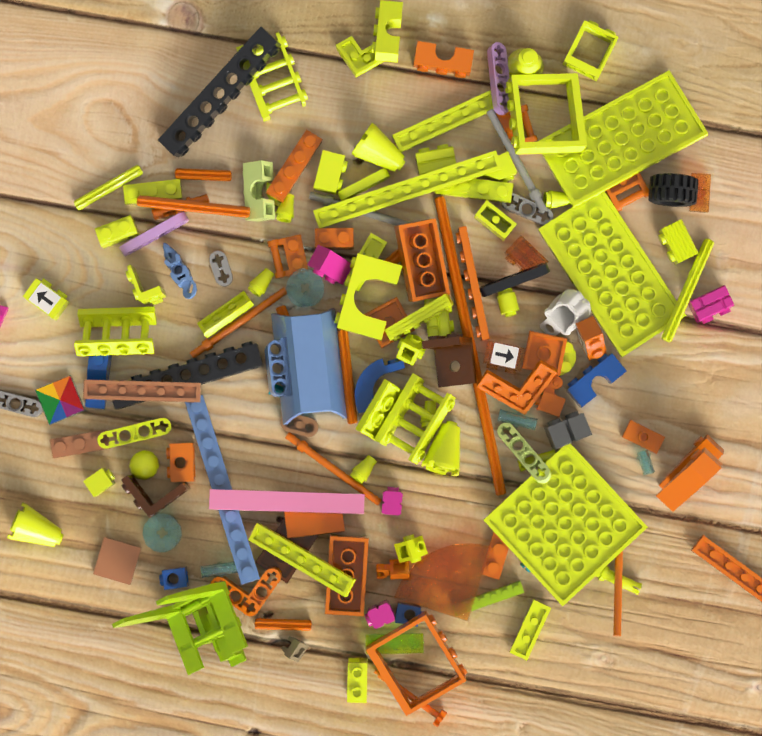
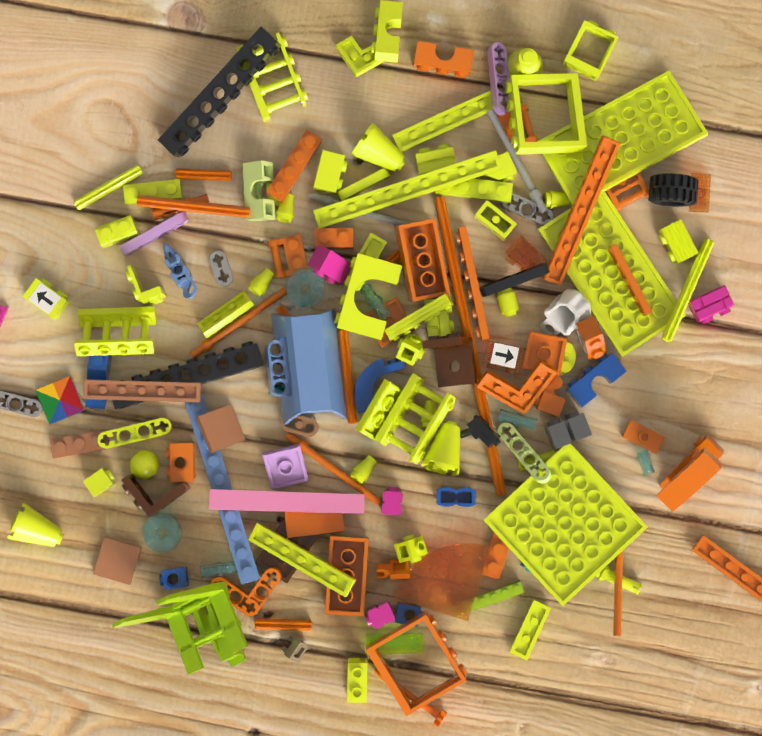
(220, 428): none -> nougat tile
(285, 466): none -> lavender tile
(375, 301): none -> clear light blue pin
(462, 496): none -> blue brick
(480, 429): none -> black piece
(581, 209): none -> orange tile
(629, 280): none -> orange tile

